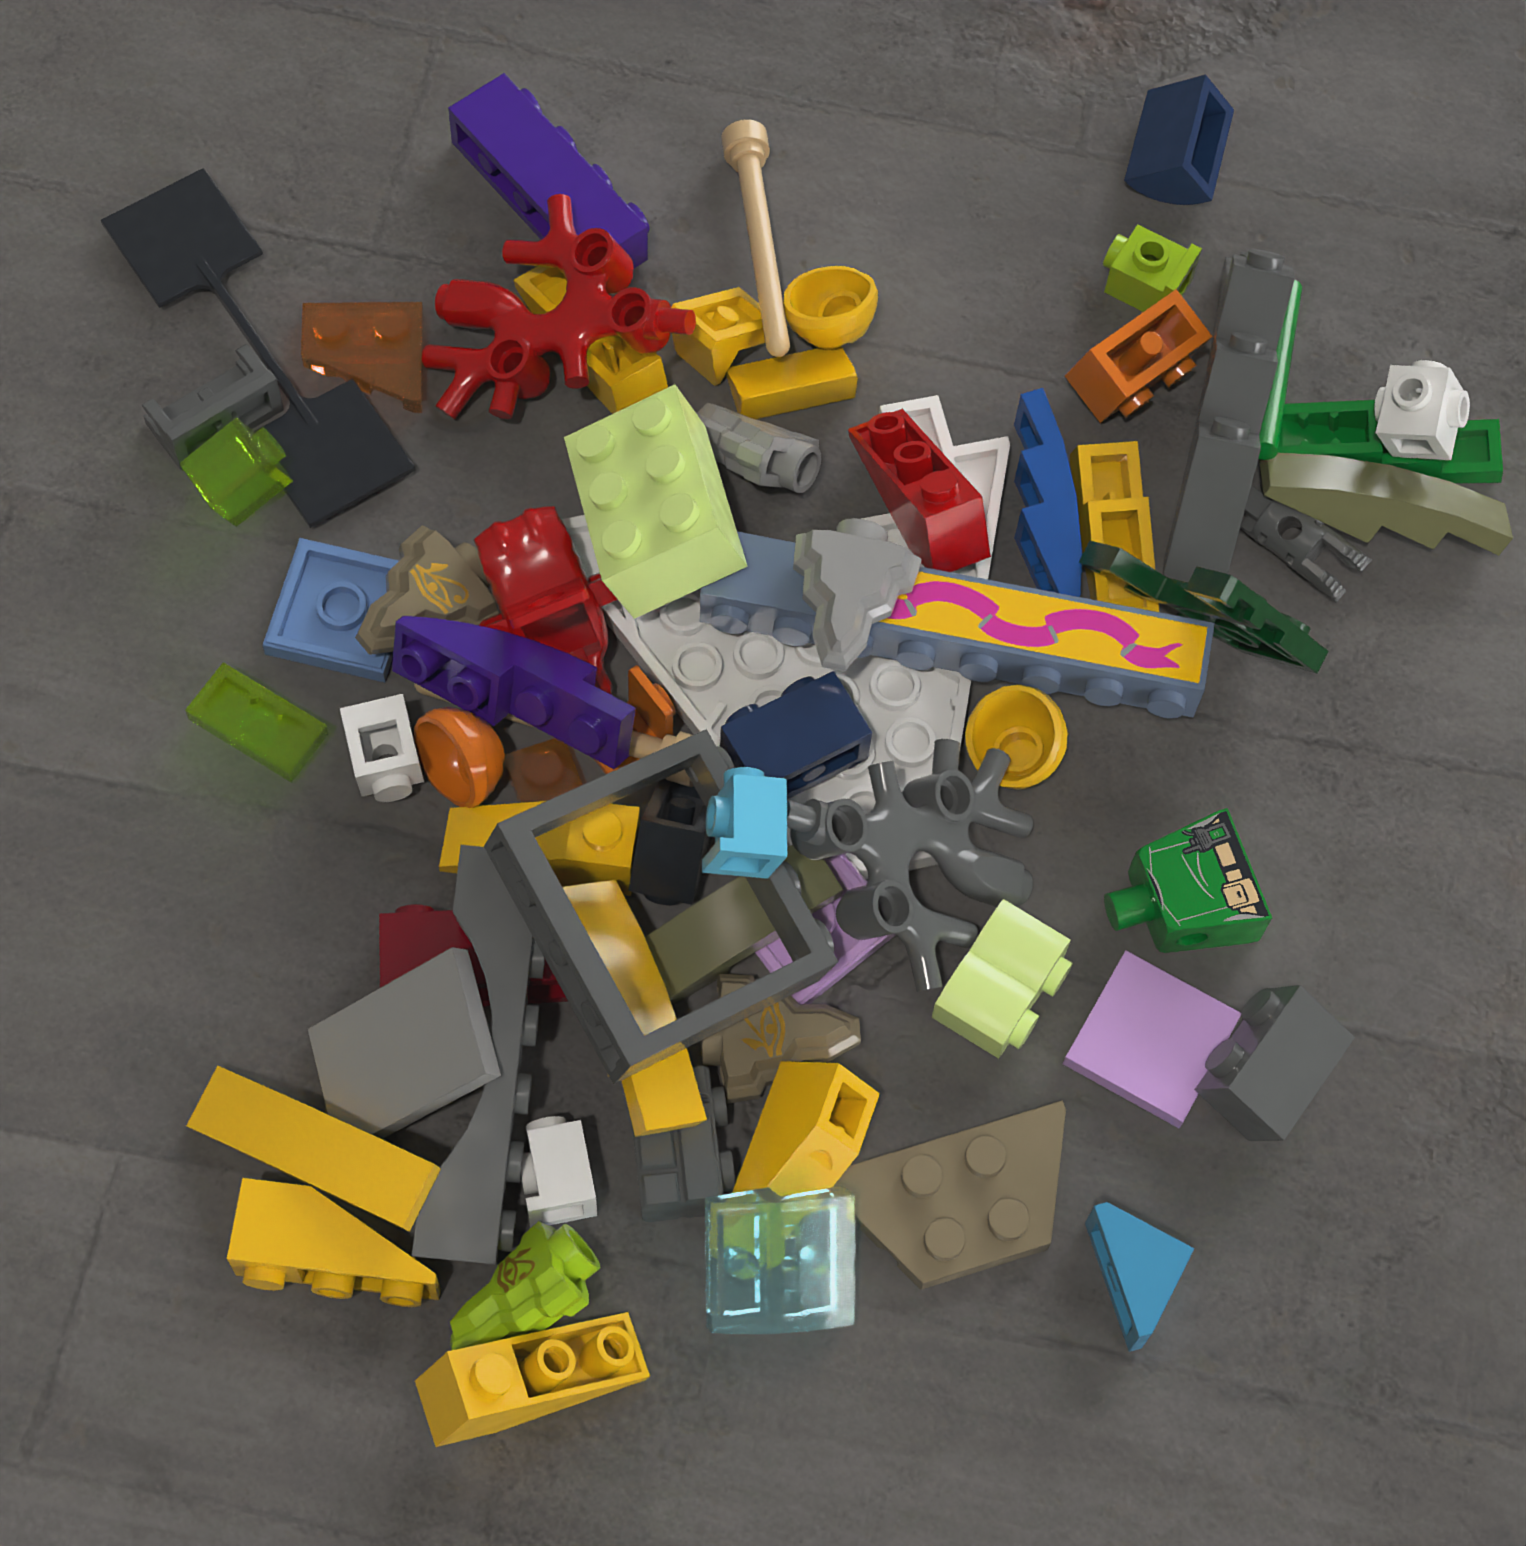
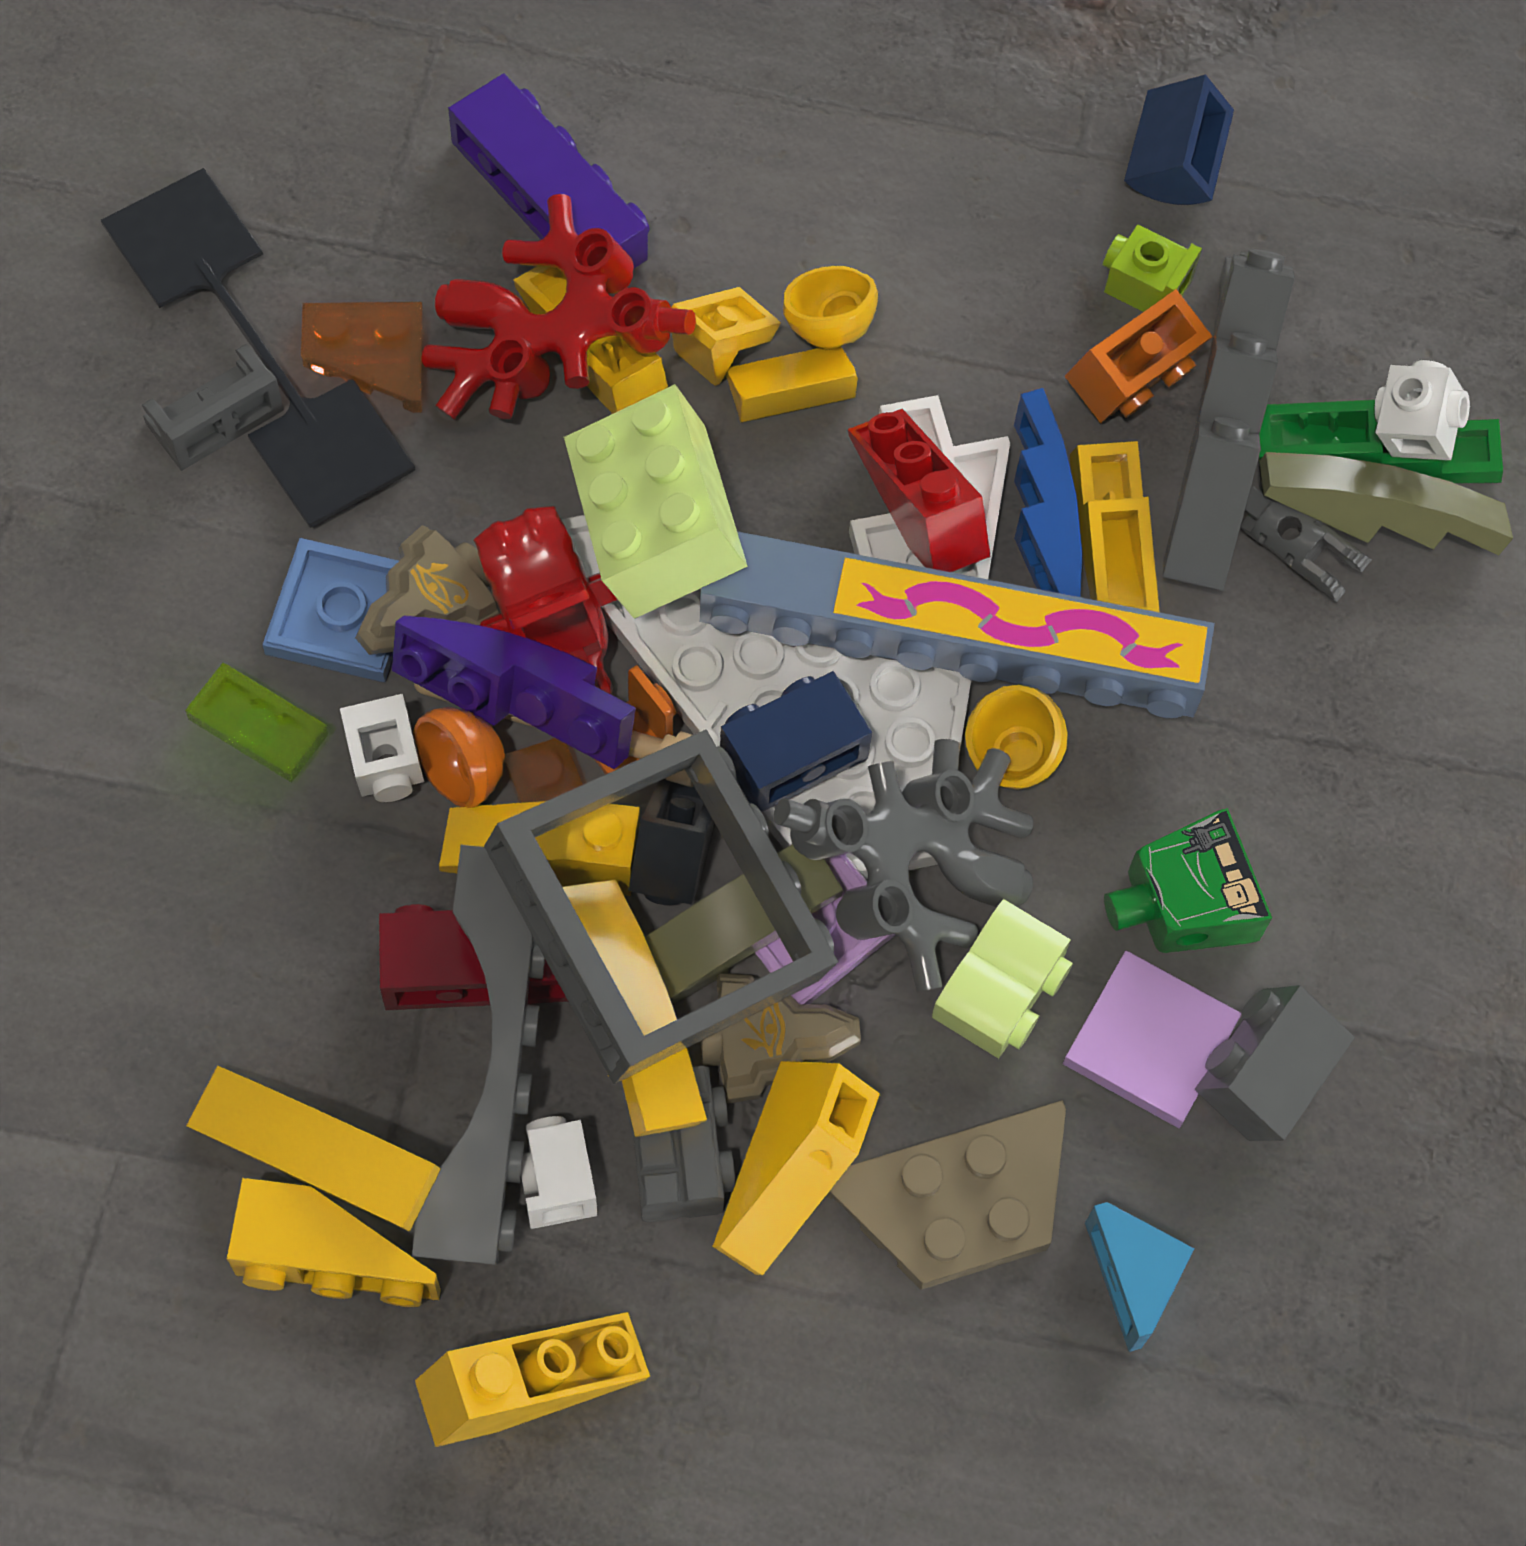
(237, 470): clear neon green brick -> none
(406, 1047): light grey tile -> none
(529, 1288): lime rock -> none
(746, 150): tan piece -> none
(747, 825): medium azure brick -> none
(761, 449): light grey rock -> none
(780, 1261): clear light blue slope -> none
(851, 584): light grey rock -> none
(1239, 614): dark green wing -> none
(1273, 415): green bar -> none

